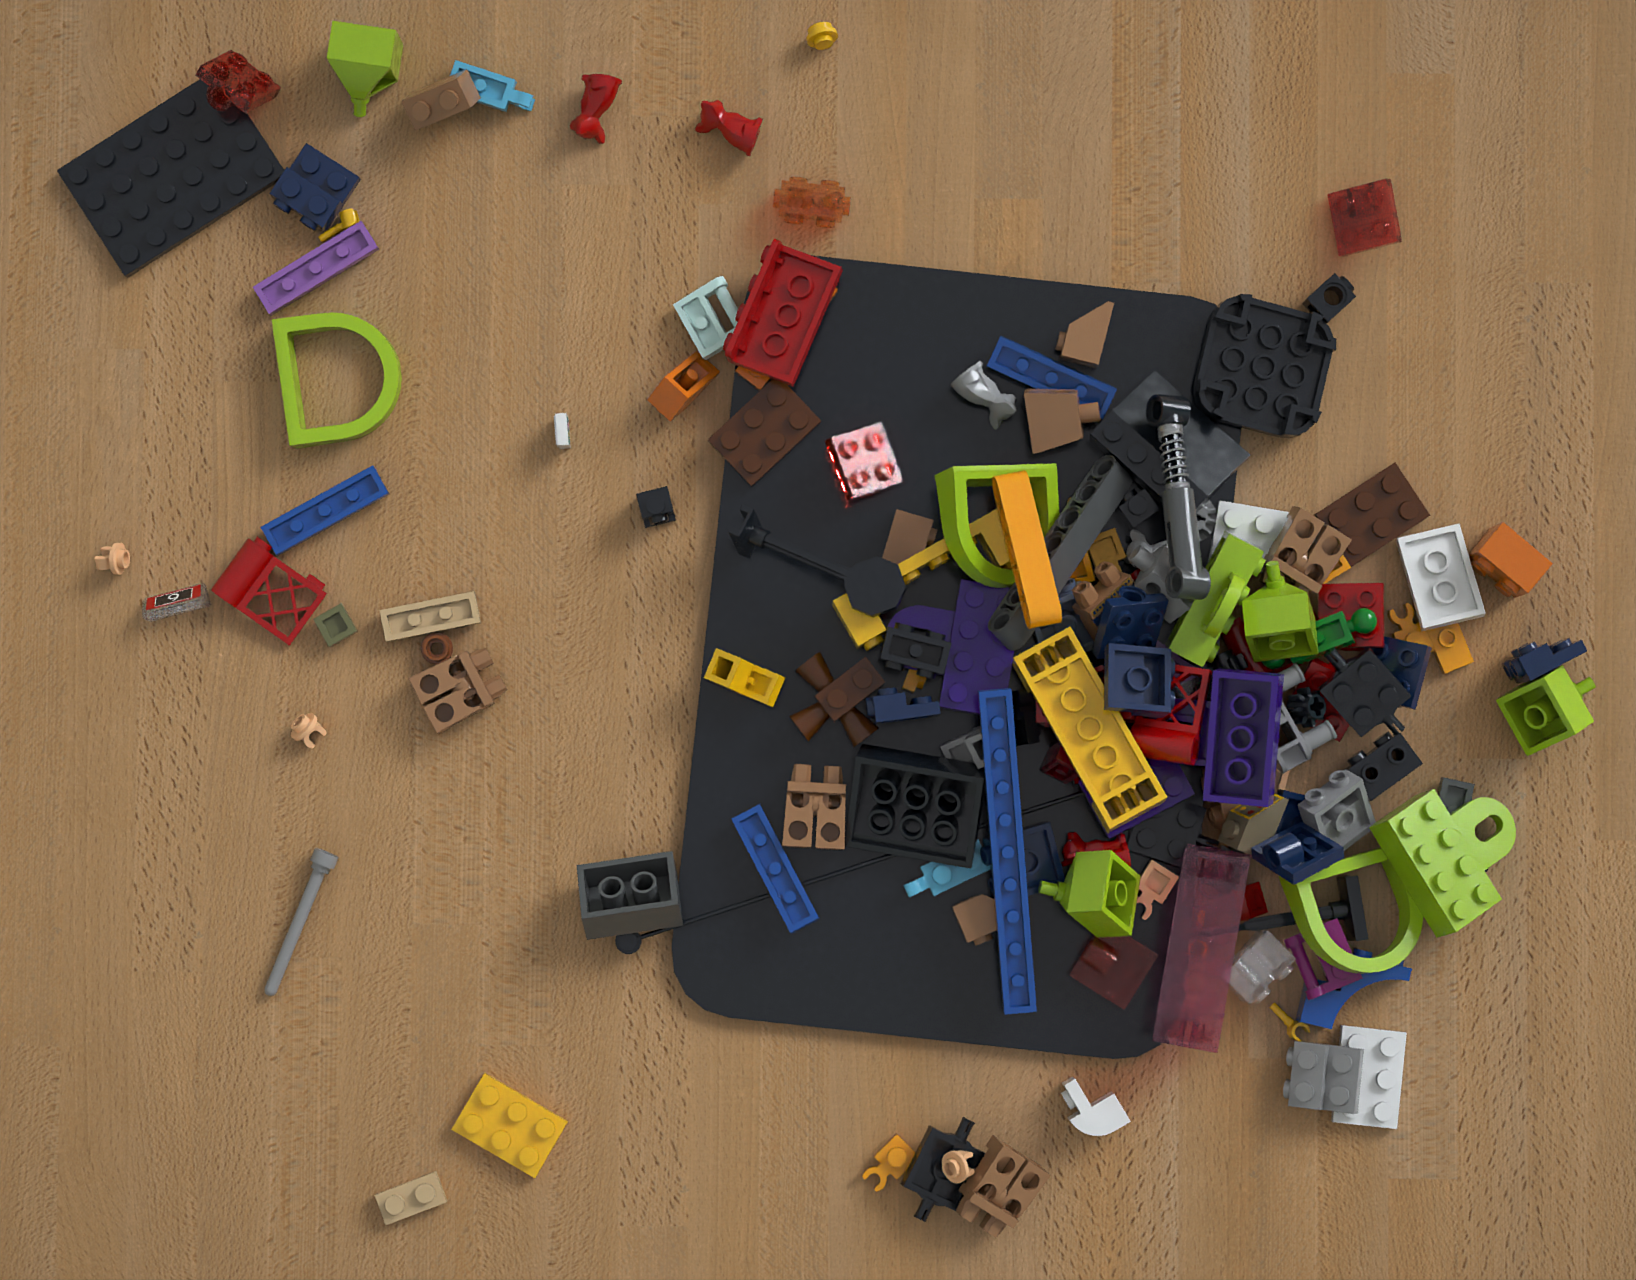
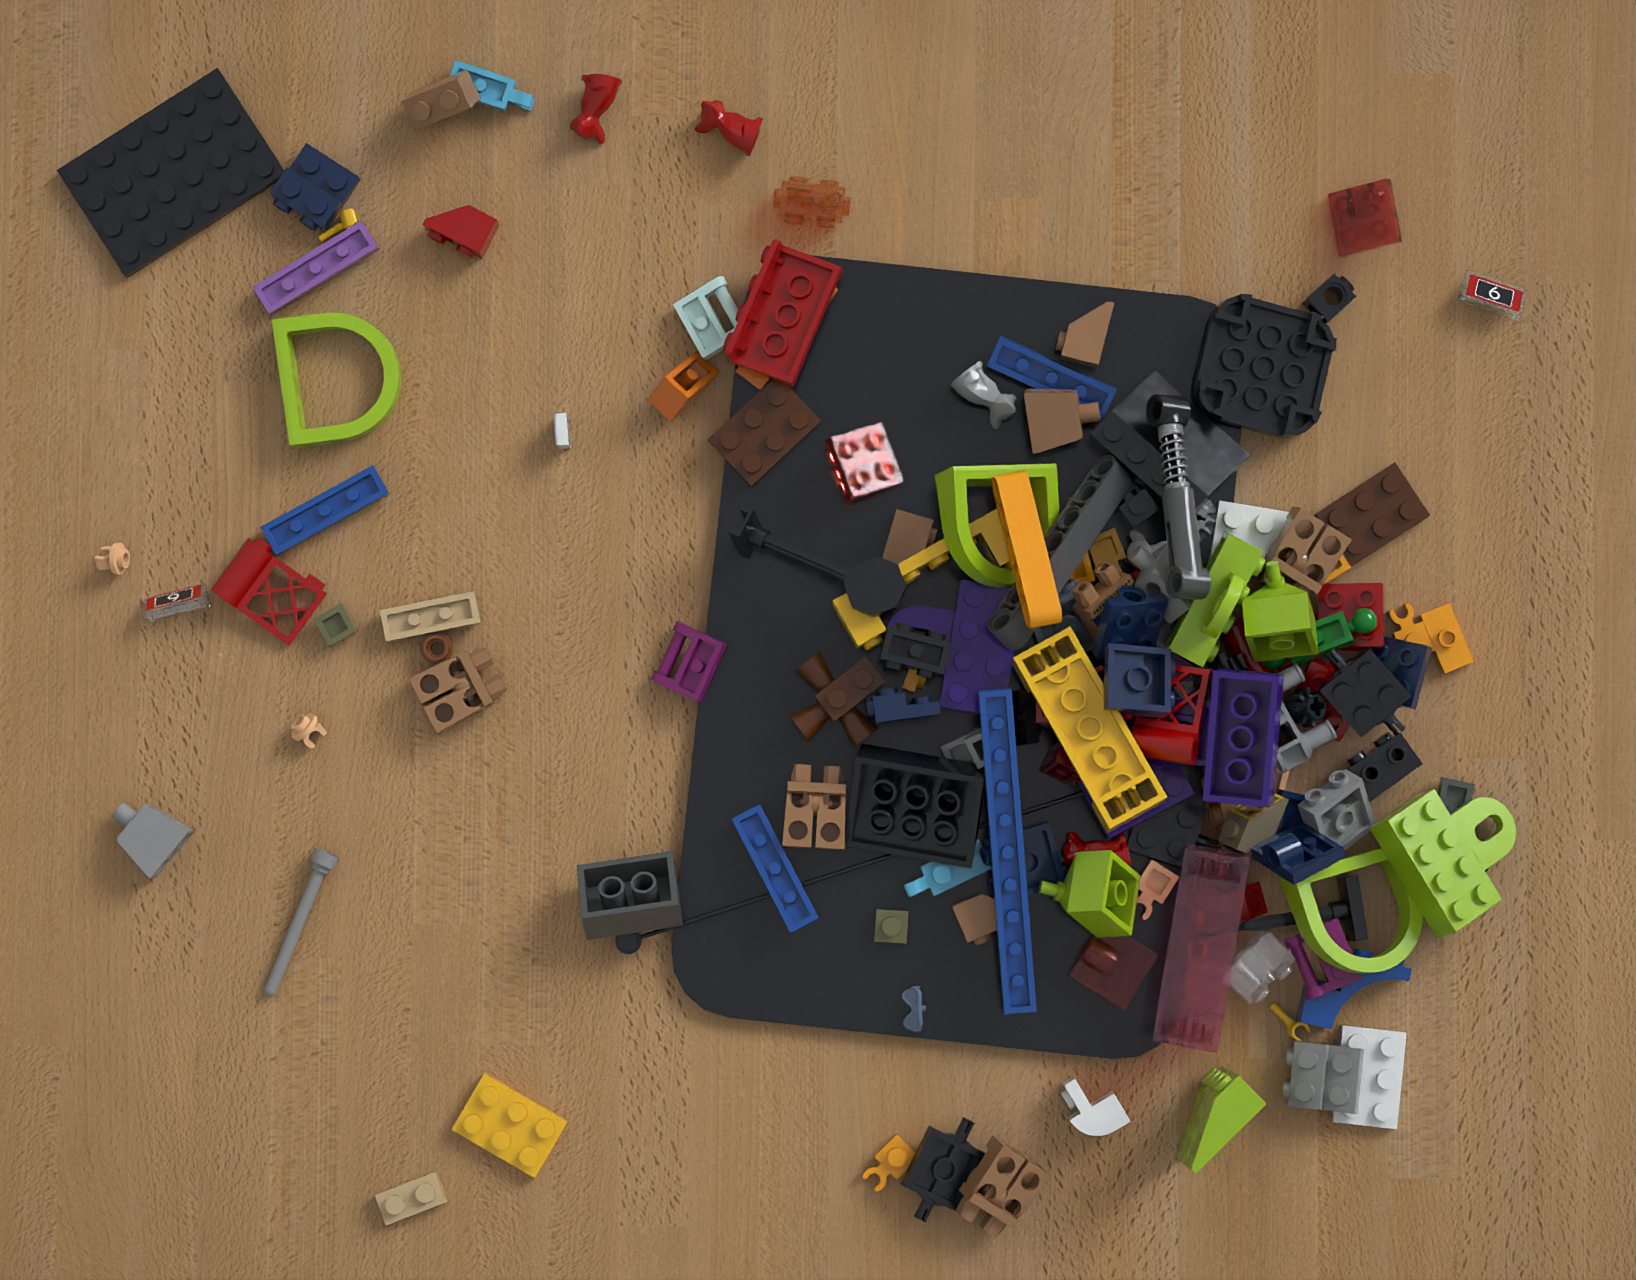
(150, 836): none -> light grey torso
(244, 83): clear red plate -> none
(364, 60): lime piece -> none
(464, 227): none -> red slope
(656, 507): black brick -> none
(697, 665): none -> magenta plate
(744, 677): yellow brick -> none
(821, 35): yellow plate -> none
(891, 926): none -> olive plate
(913, 998): none -> sand blue piece
(956, 1167): light nougat plate -> none
(1218, 1114): none -> lime slope
(1440, 577): white plate -> none
(1492, 295): none -> slope
(1508, 561): orange brick -> none
(1535, 660): dark blue plate -> none
(1546, 709): lime piece -> none

